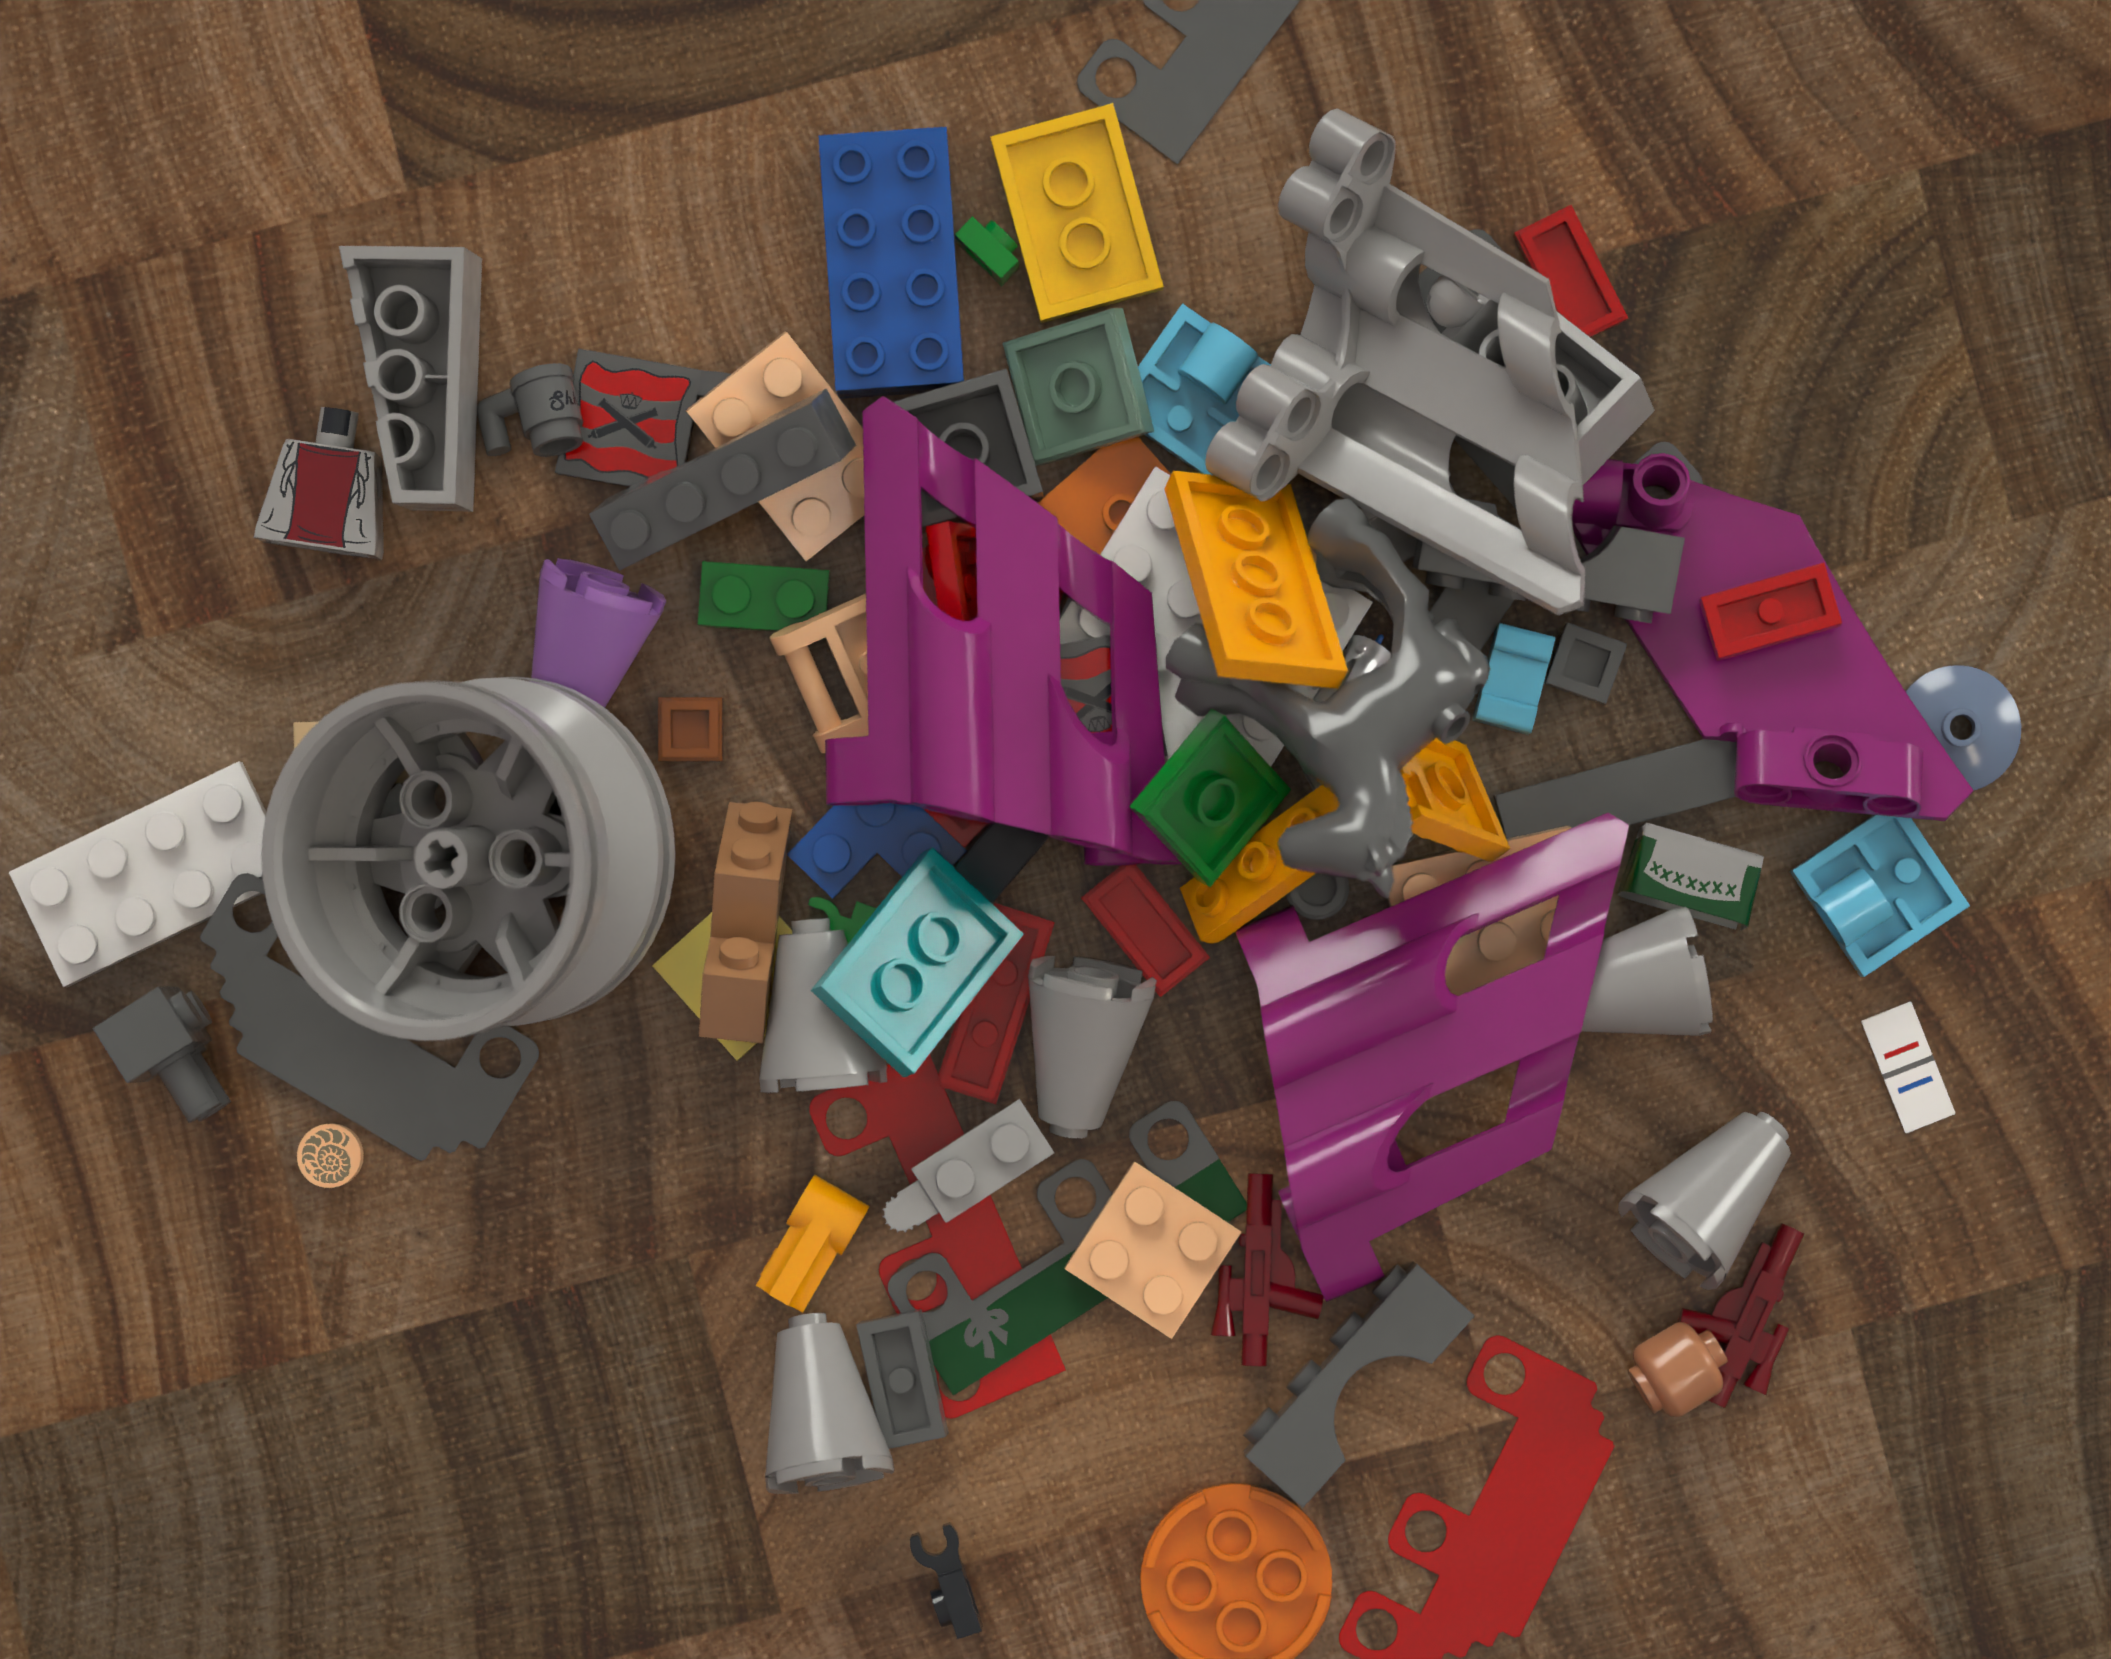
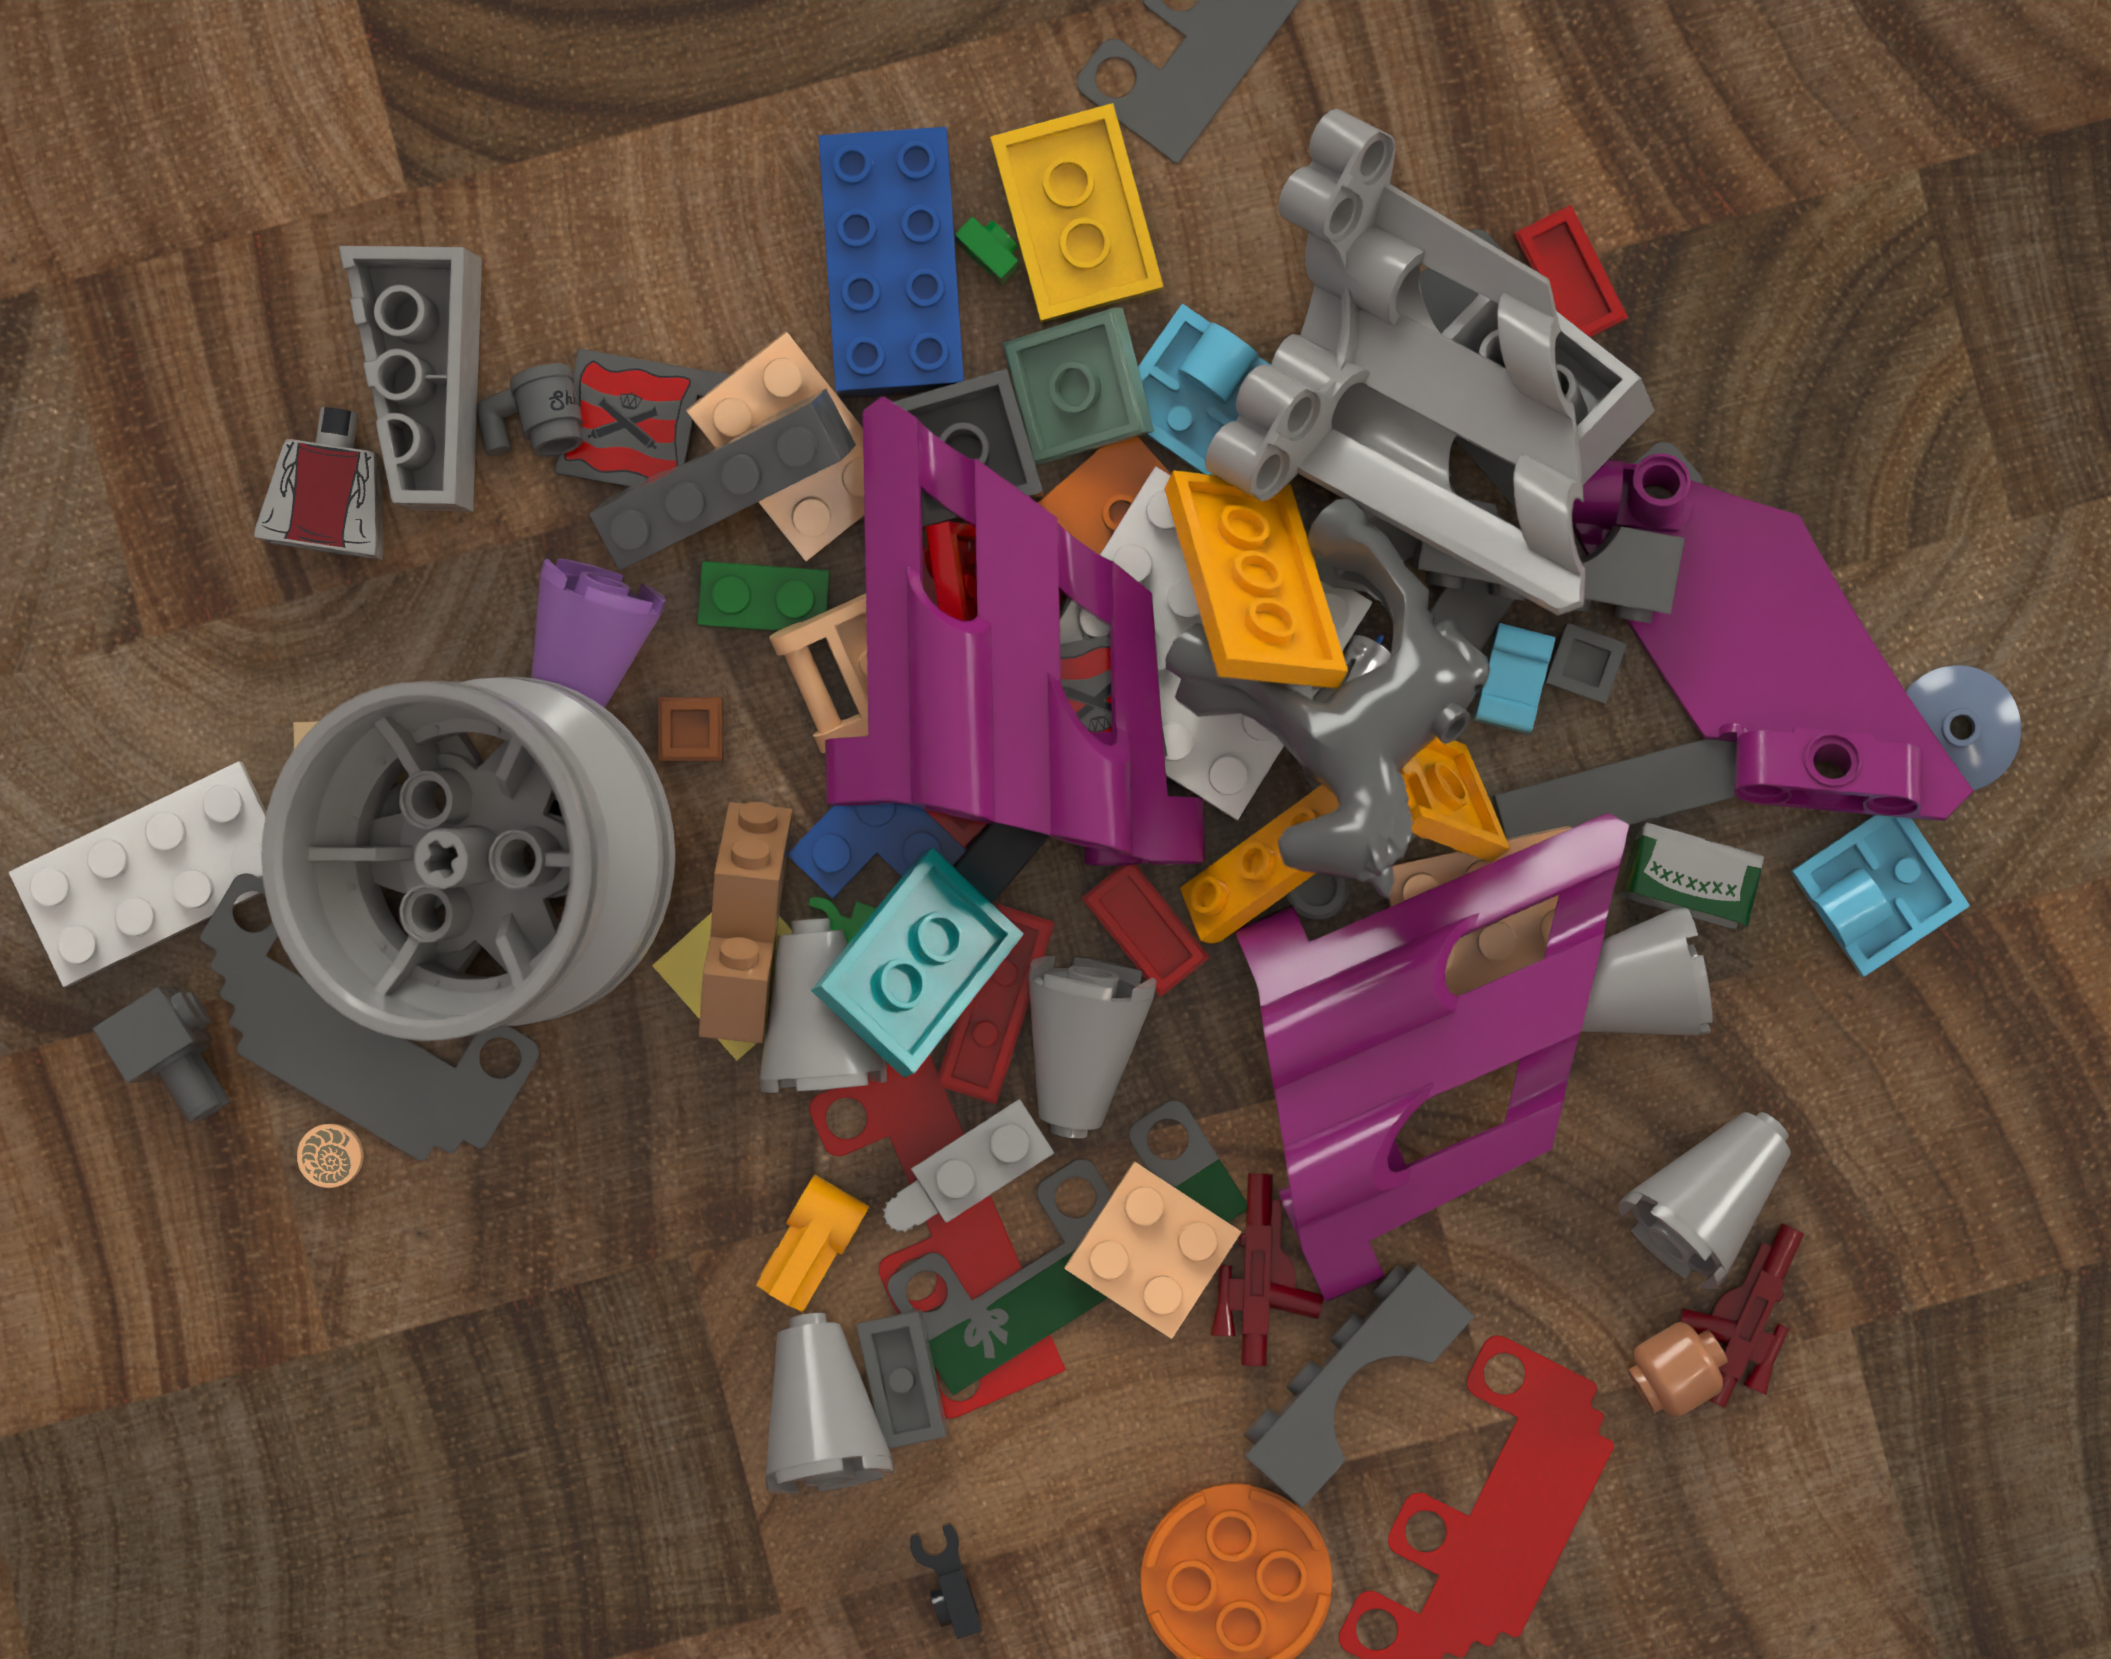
(1210, 797): green tile -> none
(1452, 303): light grey hinge -> none
(1770, 611): red plate -> none
(1908, 1067): white sticker -> none

